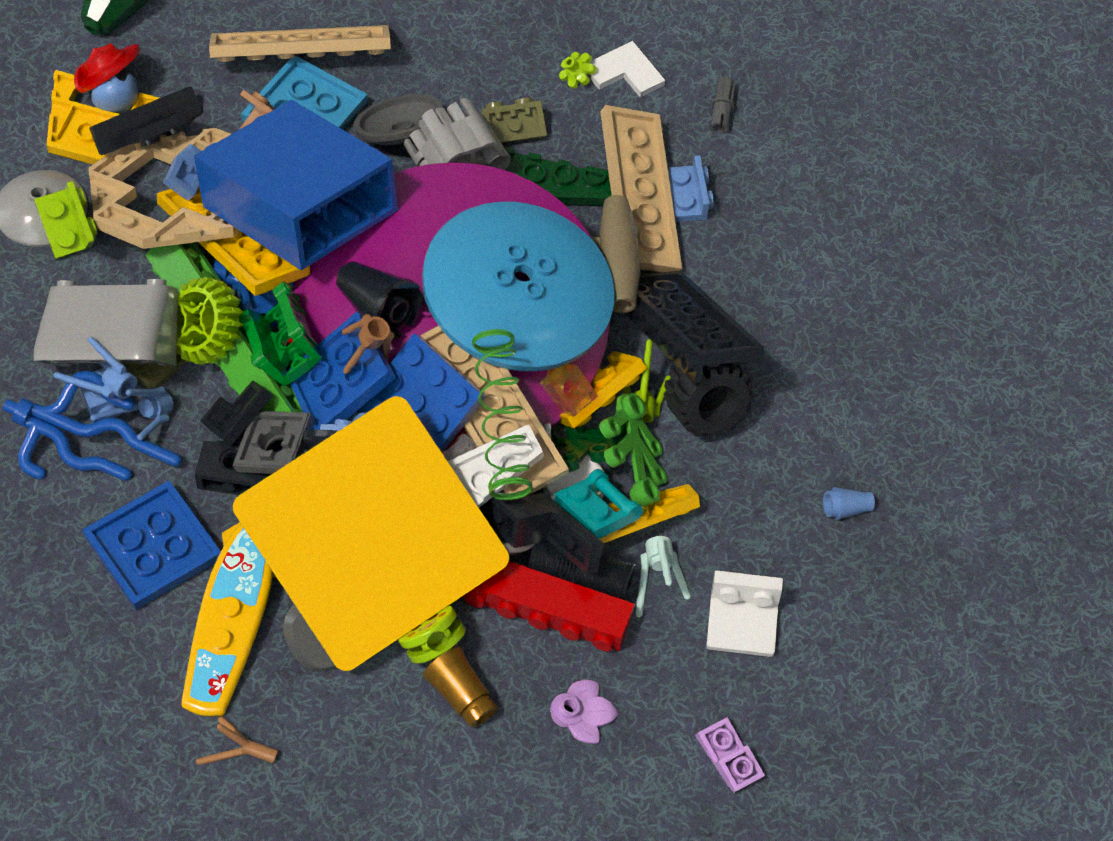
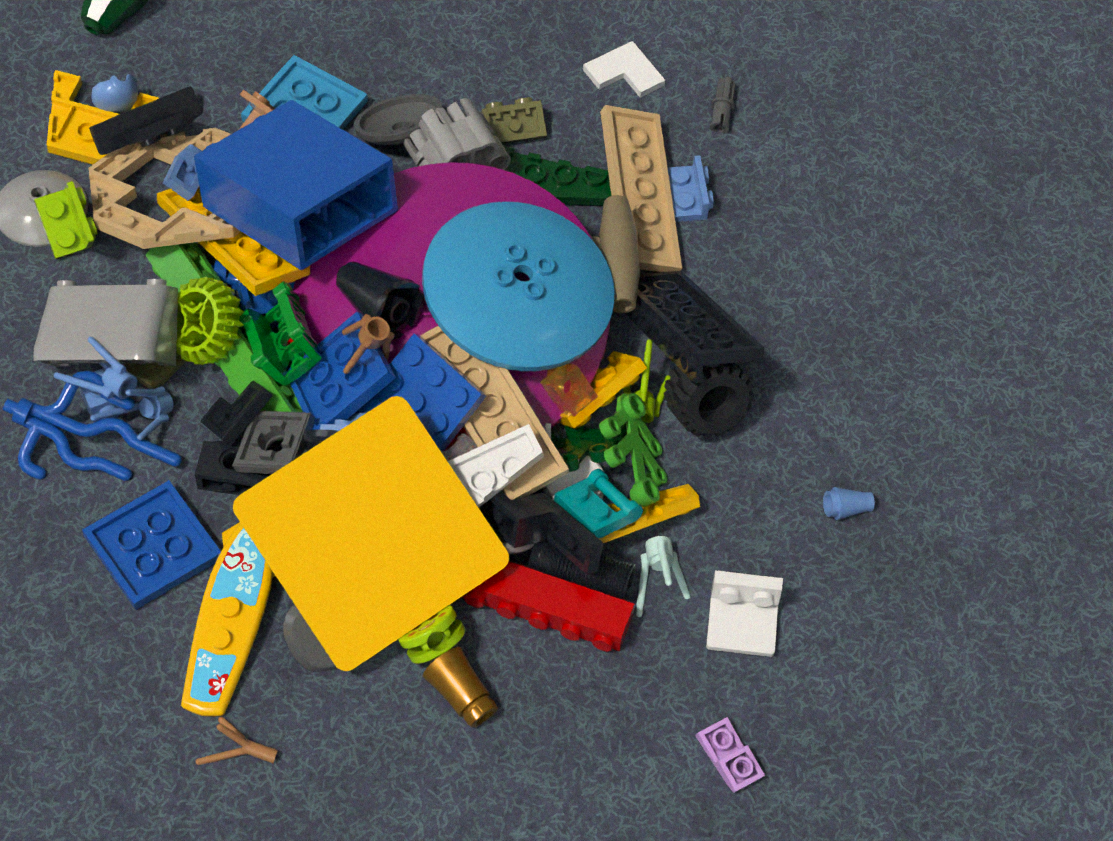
(103, 65): red hat -> none
(291, 42): tan plate -> none
(491, 351): bright green piece -> none
(576, 69): lime plant -> none
(588, 711): lavender plate -> none

